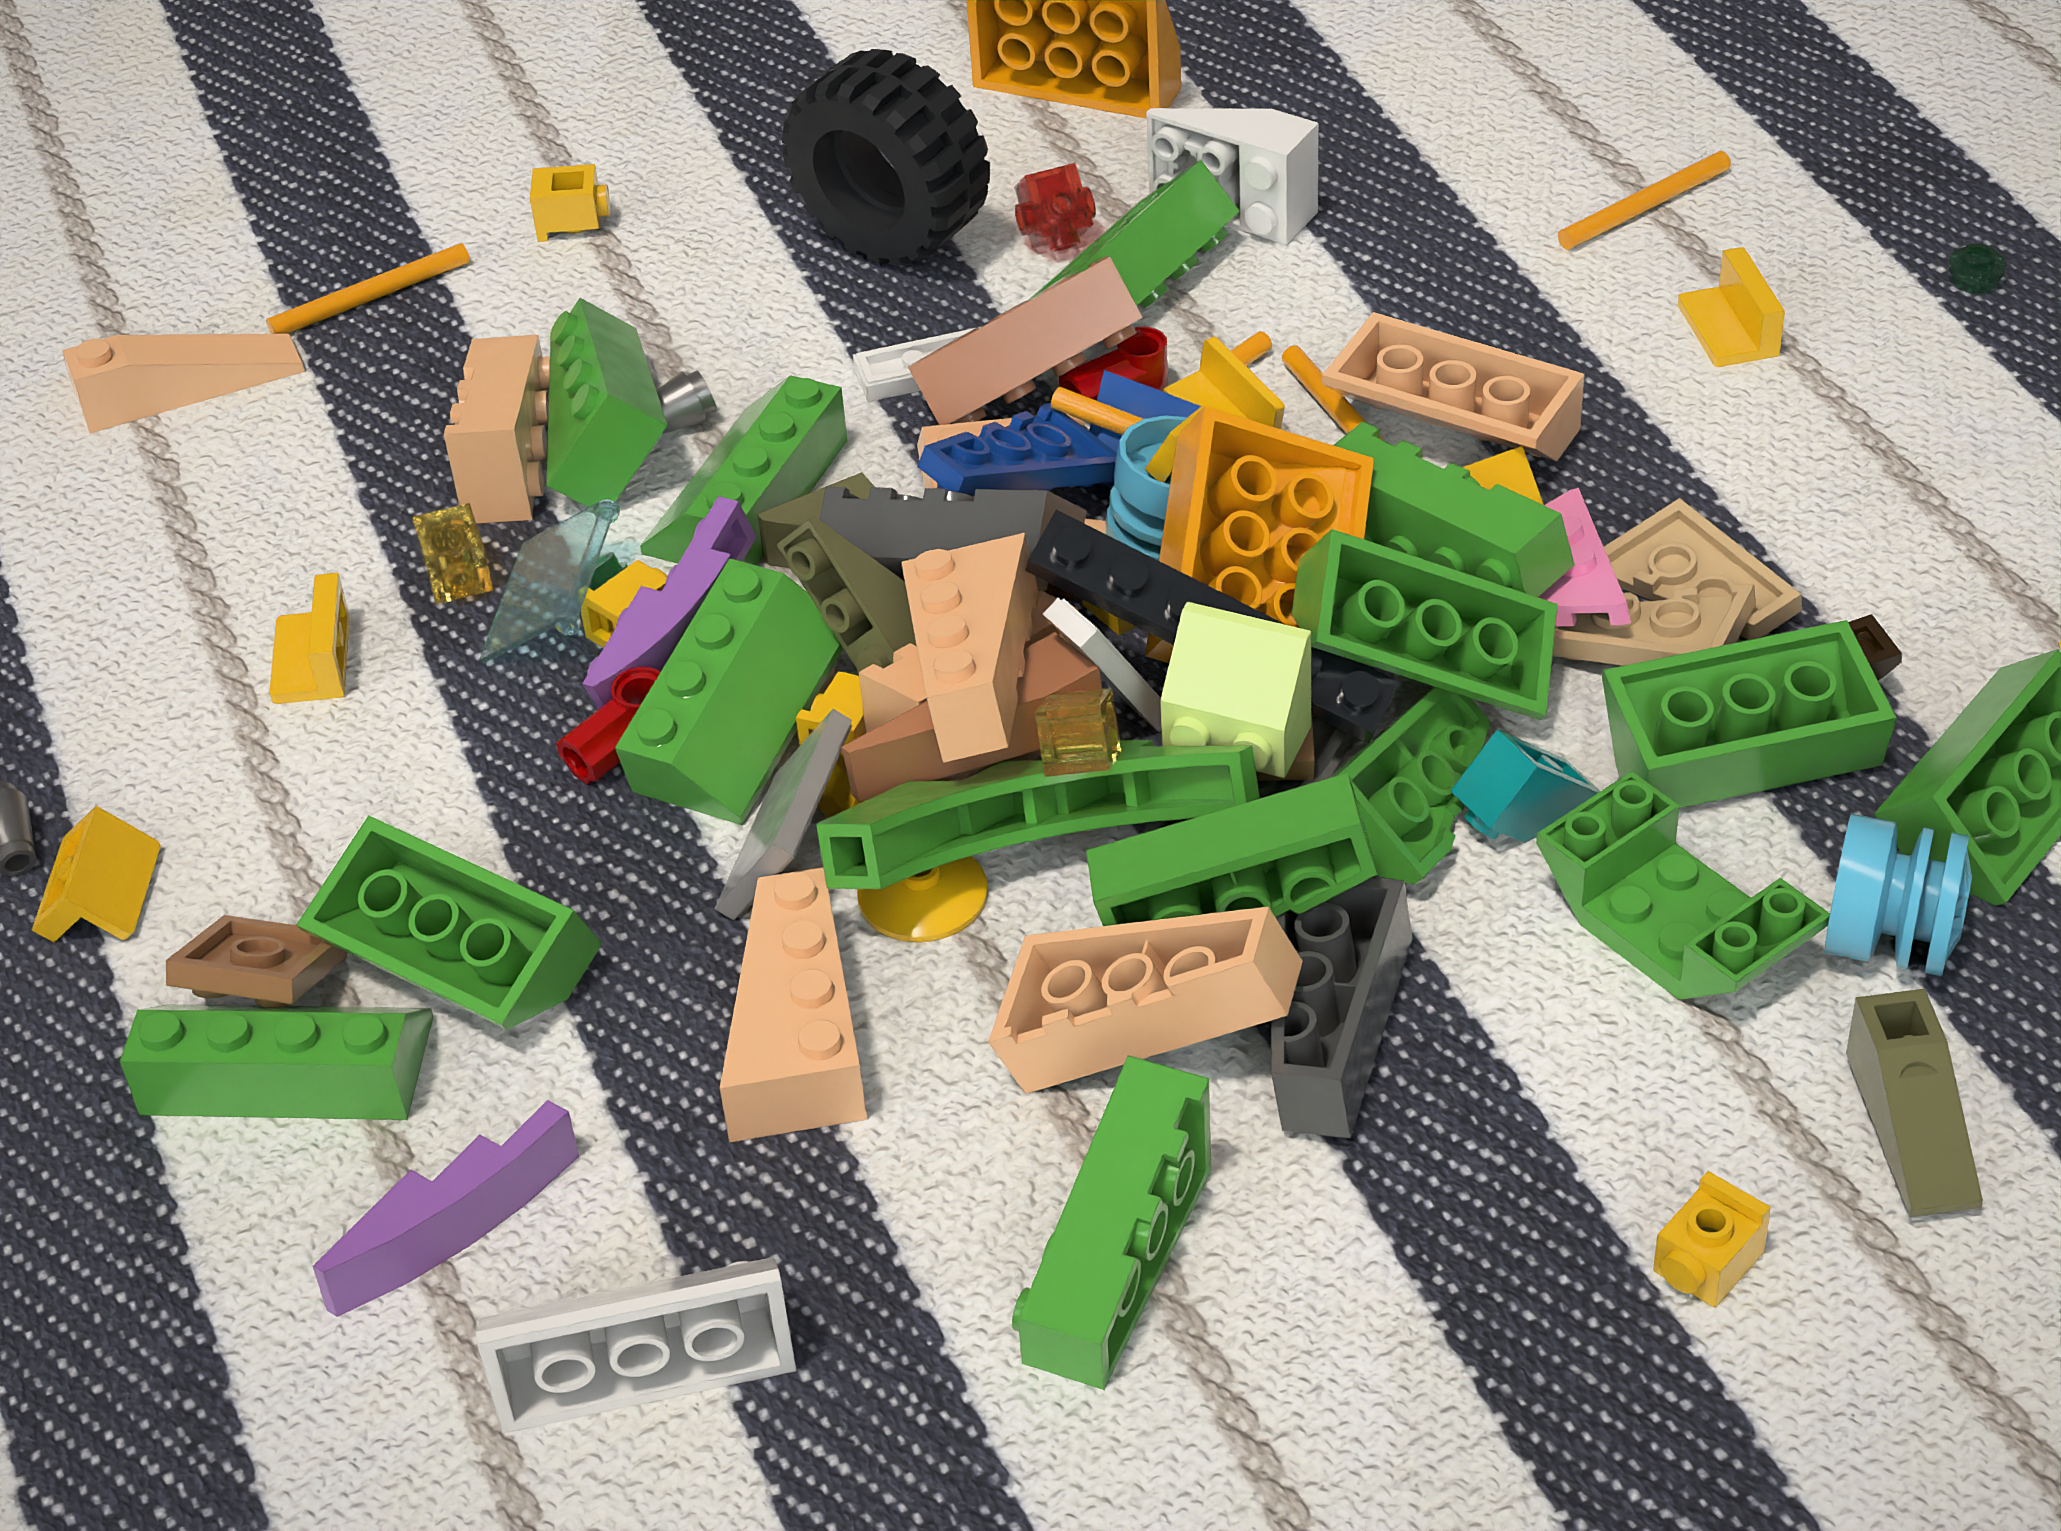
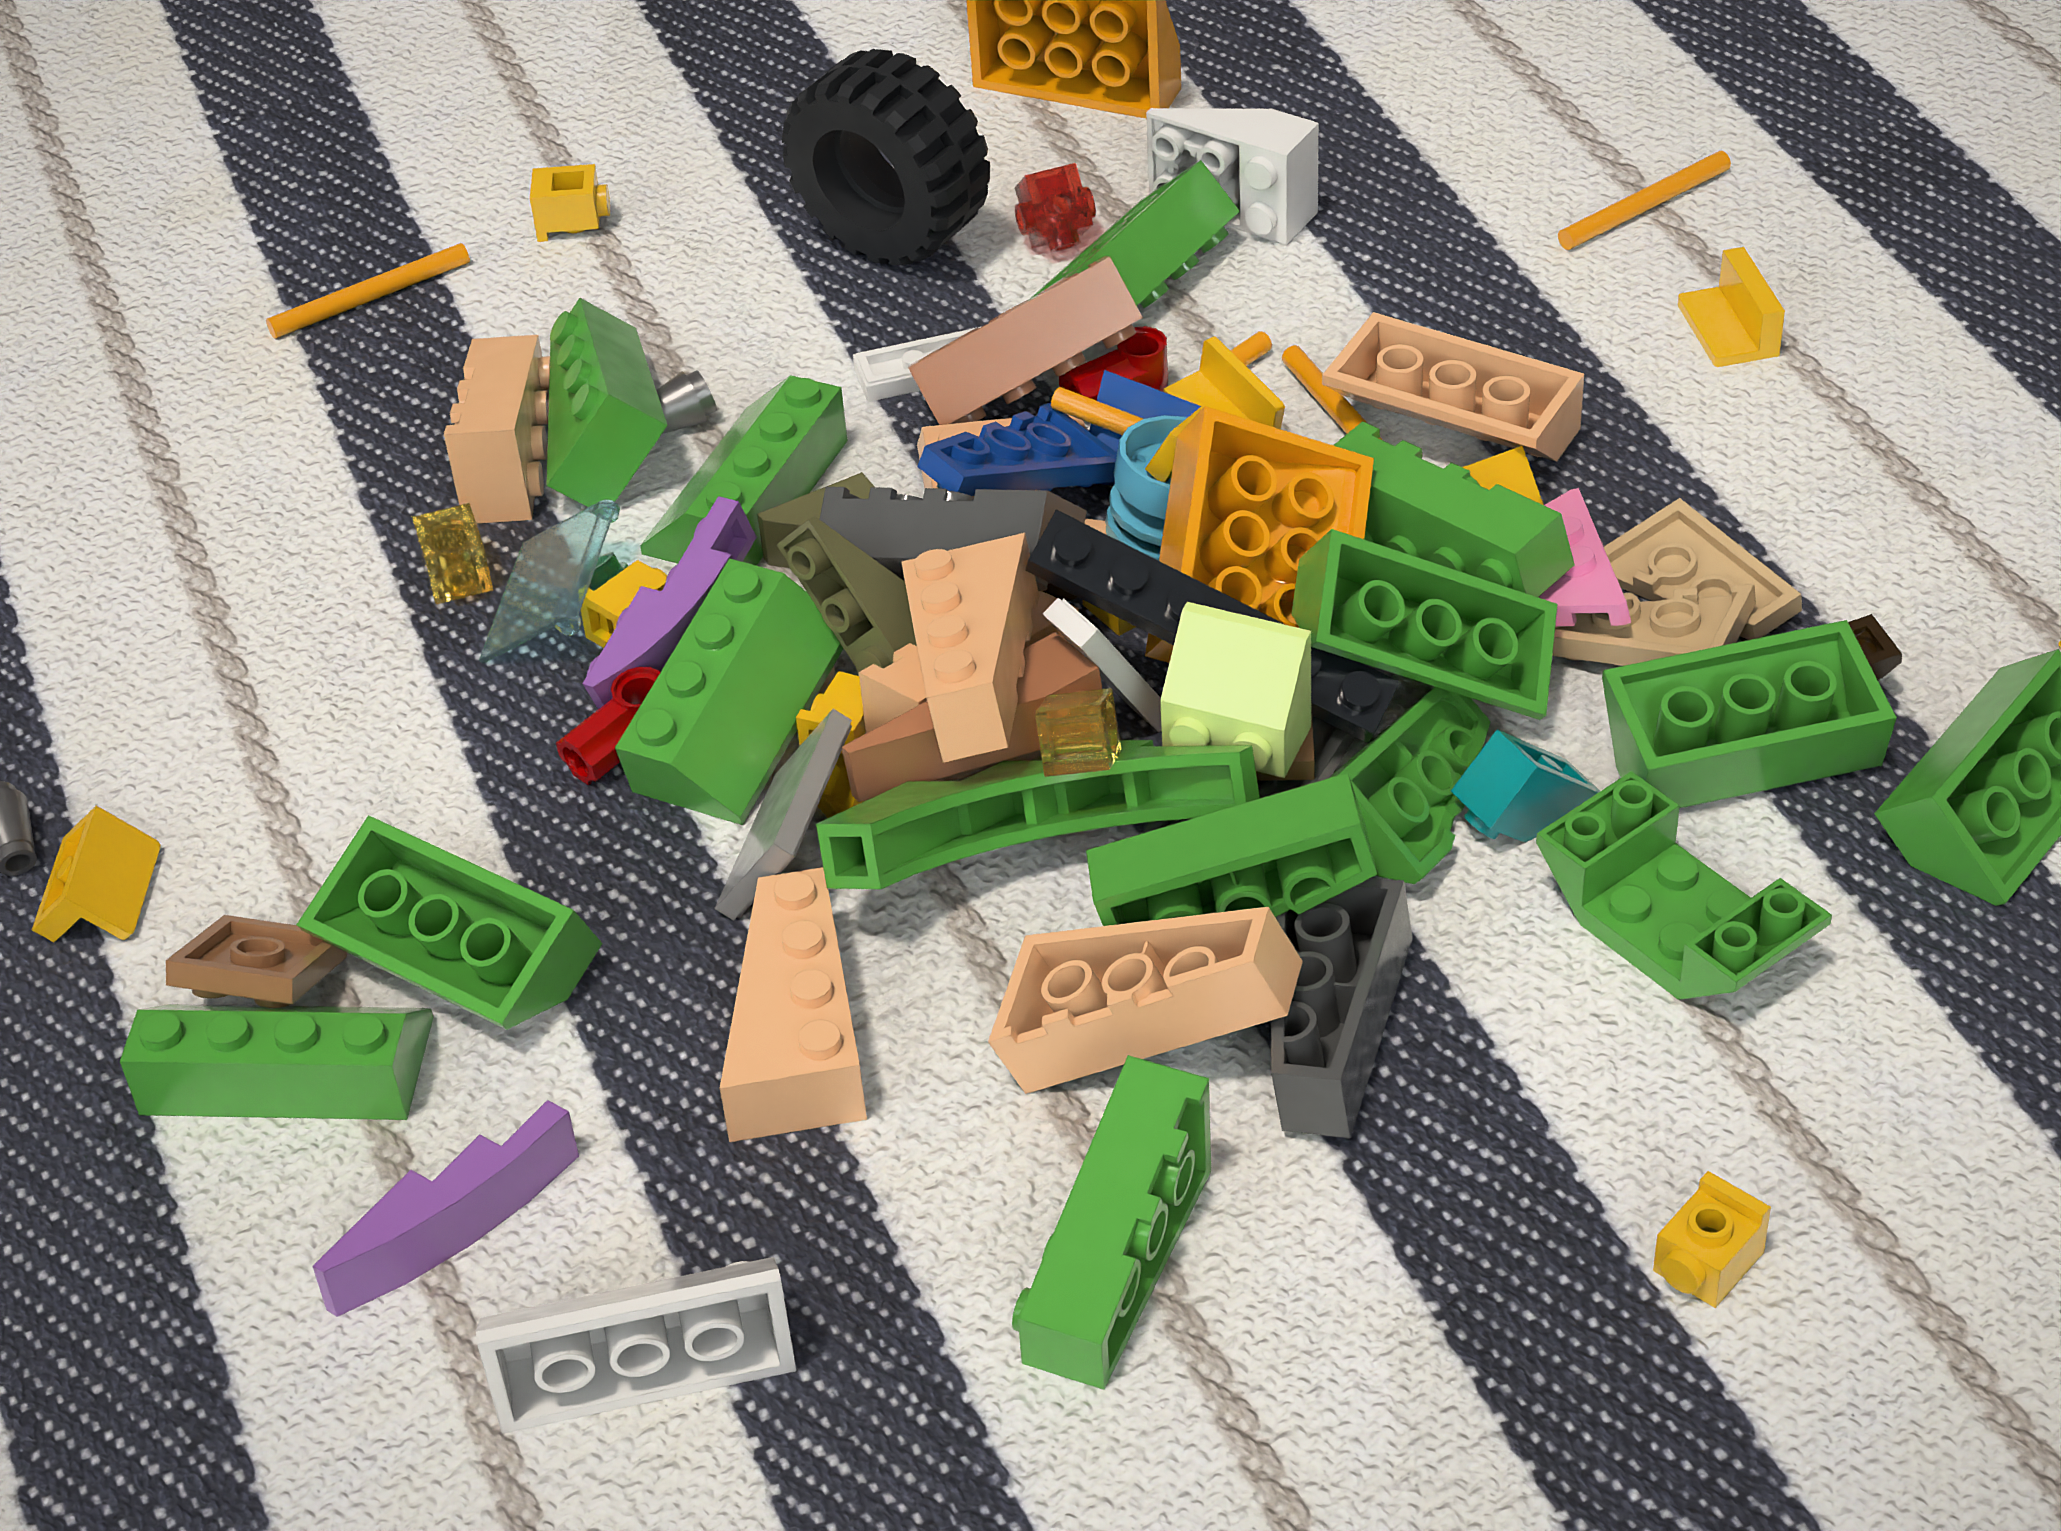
(151, 374): light nougat wedge -> none
(312, 647): yellow panel -> none
(928, 903): yellow dish -> none
(1897, 894): medium azure wheel -> none
(1914, 1100): olive slope -> none
(1976, 268): clear green plate -> none

